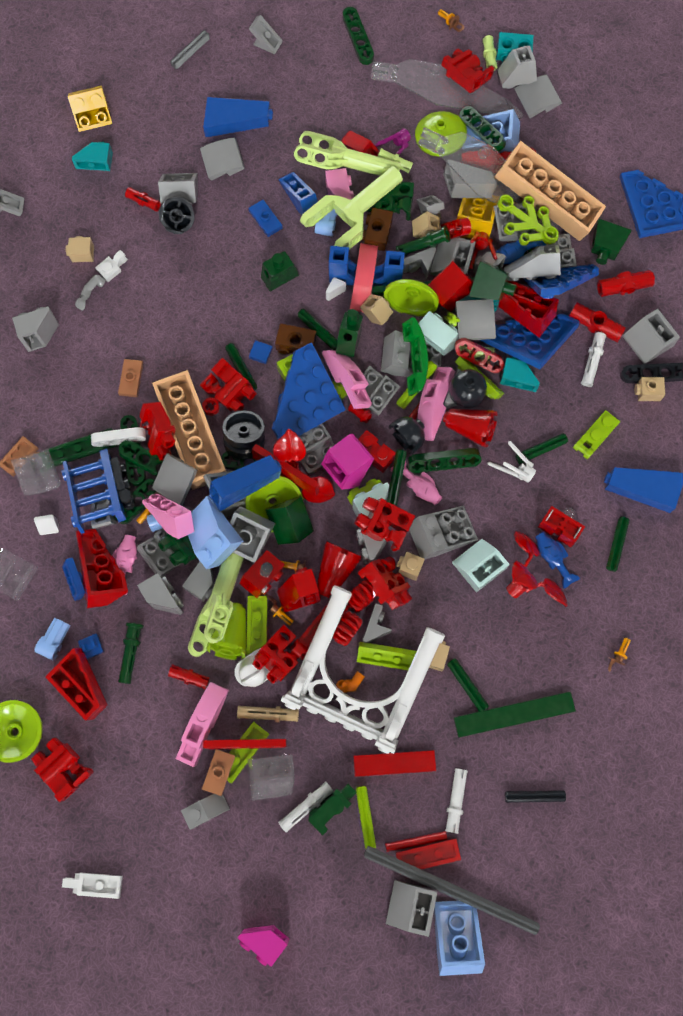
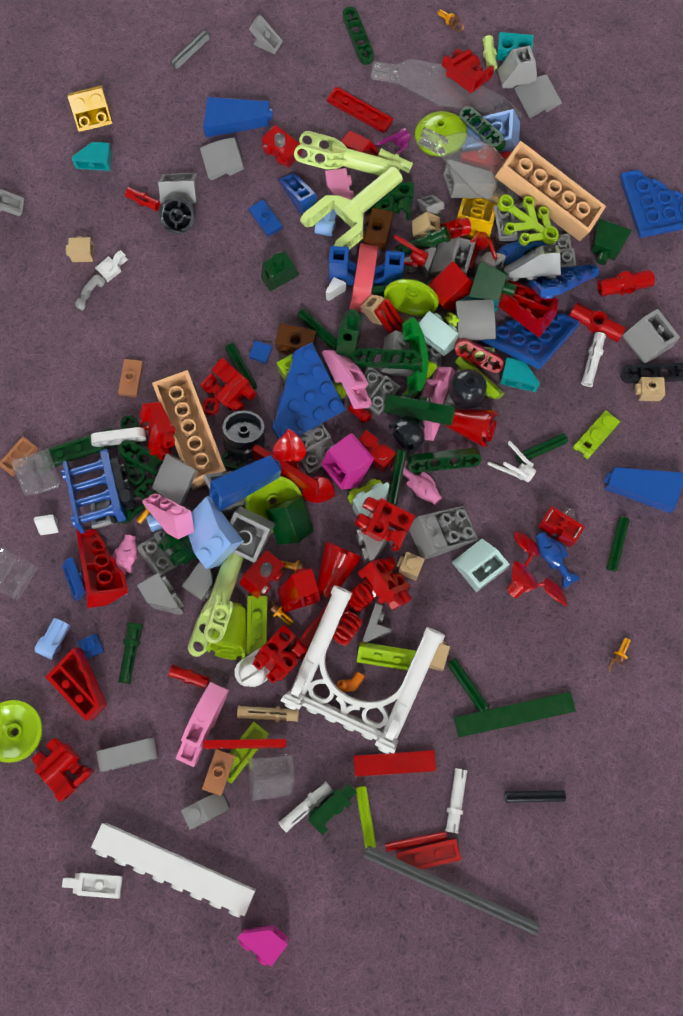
(35, 328): light grey slope -> none
(127, 754): none -> light grey beam
(174, 869): none -> white brick
(280, 145): none -> red piece
(360, 110): none -> red tile
(387, 355): none -> dark green beam
(397, 326): none -> red tile
(411, 908): light grey slope -> none
(418, 256): none -> red plant
(419, 409): none -> dark green bracket
(458, 939): light blue slope -> none

